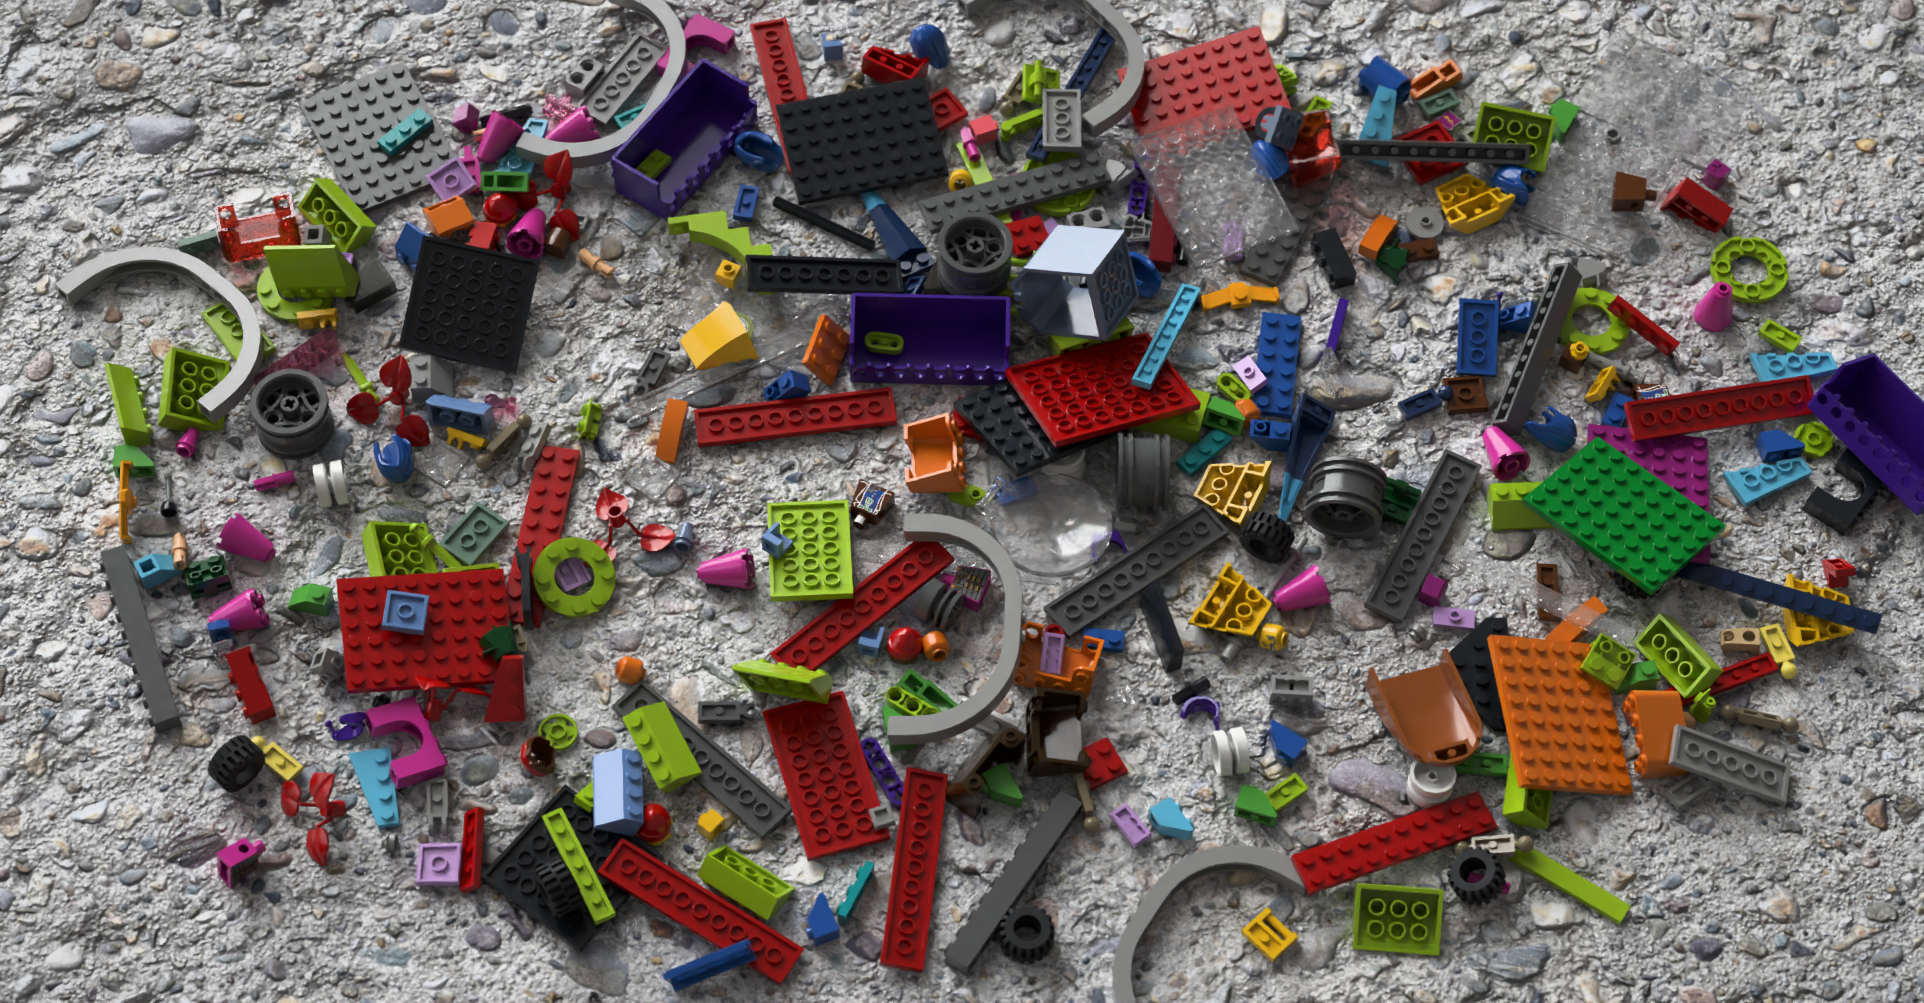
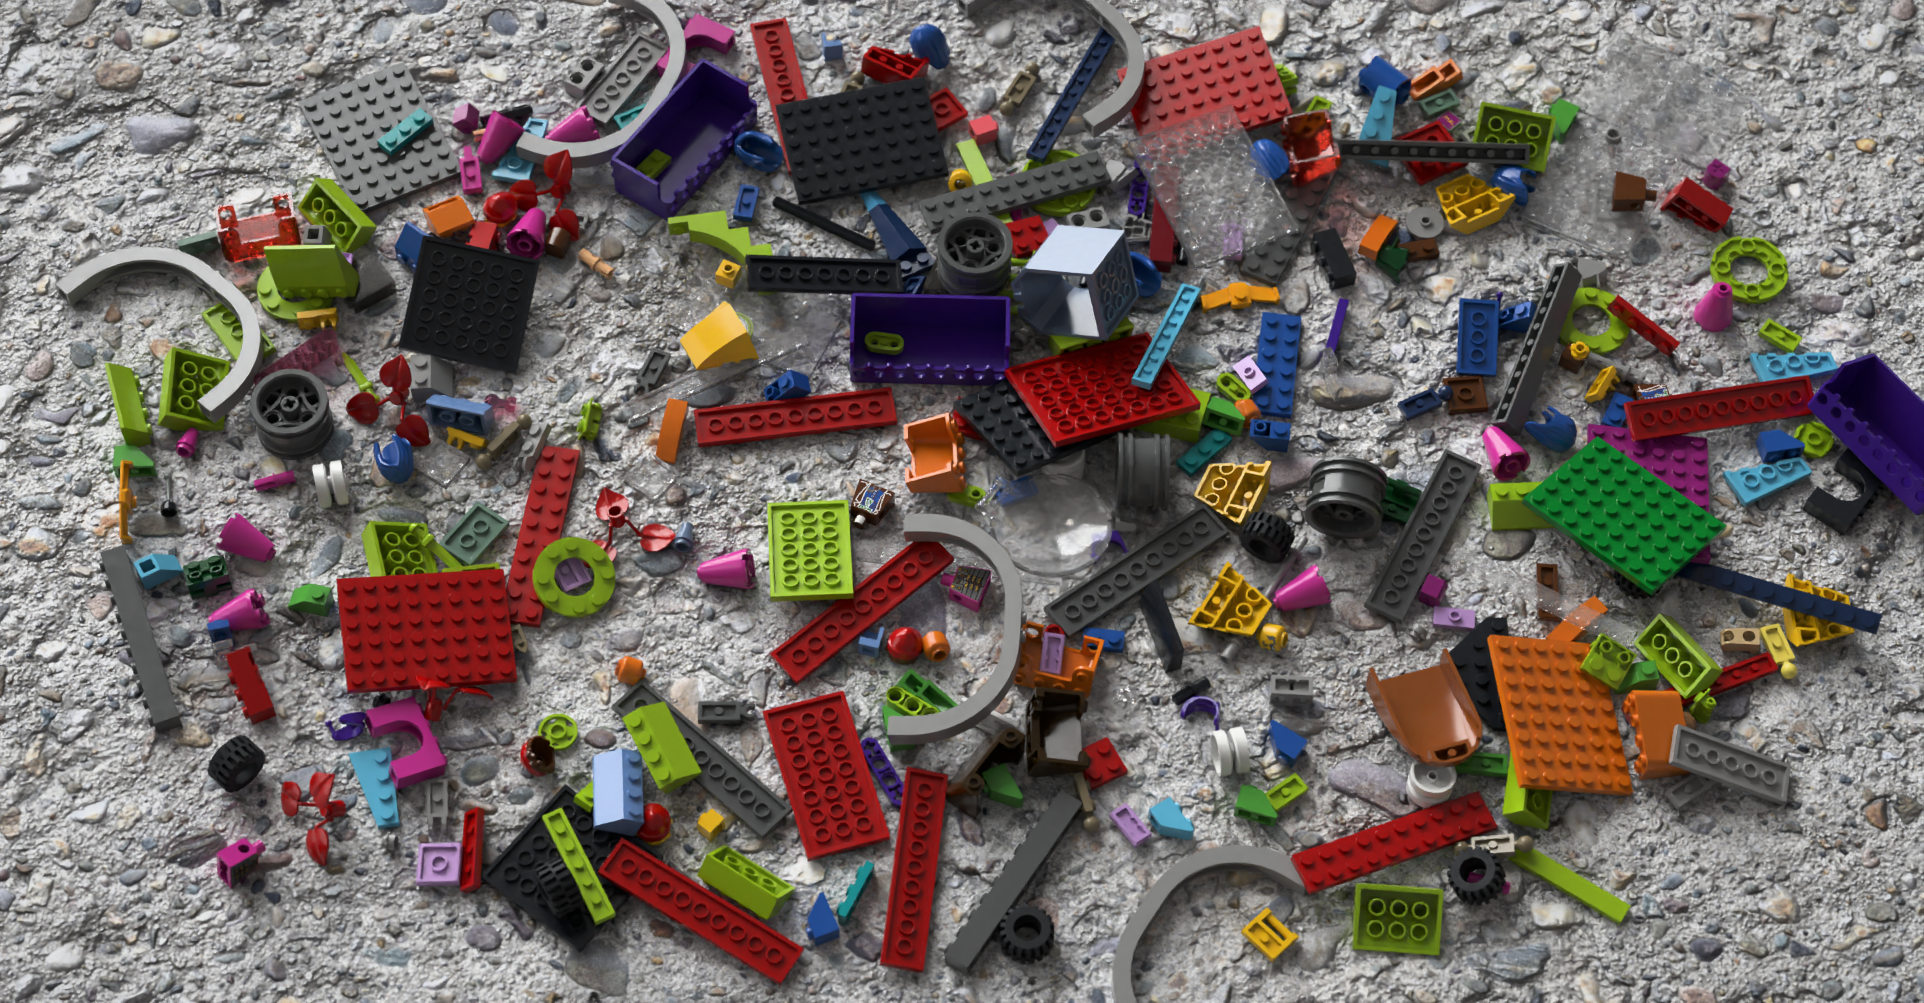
(179, 551): light nougat pin -> none
(279, 760): light yellow plate -> none
(327, 664): light grey brick -> none
(405, 612): medium blue plate -> none
(452, 180): lavender plate -> none
(499, 642): dark green piece -> none
(504, 181): bright green slope -> none
(509, 692): red wedge -> none
(525, 563): black tile -> none
(560, 106): clear pink hips -> none
(710, 965): blue fence -> none
(774, 542): medium blue panel -> none
(785, 680): lime slope -> none
(826, 349): orange plate -> none
(882, 817): light grey tile -> none
(940, 605): dark grey wheel -> none
(970, 144): dark pink axle -> none
(1021, 124): lime plate -> none
(1036, 79): lime plate -> none
(1062, 120): light grey plate -> none
(1279, 126): sand blue plate -> none
(1308, 432): dark blue plate -> none
(1766, 720): dark tan plate -> none
(1837, 572): red slope -> none

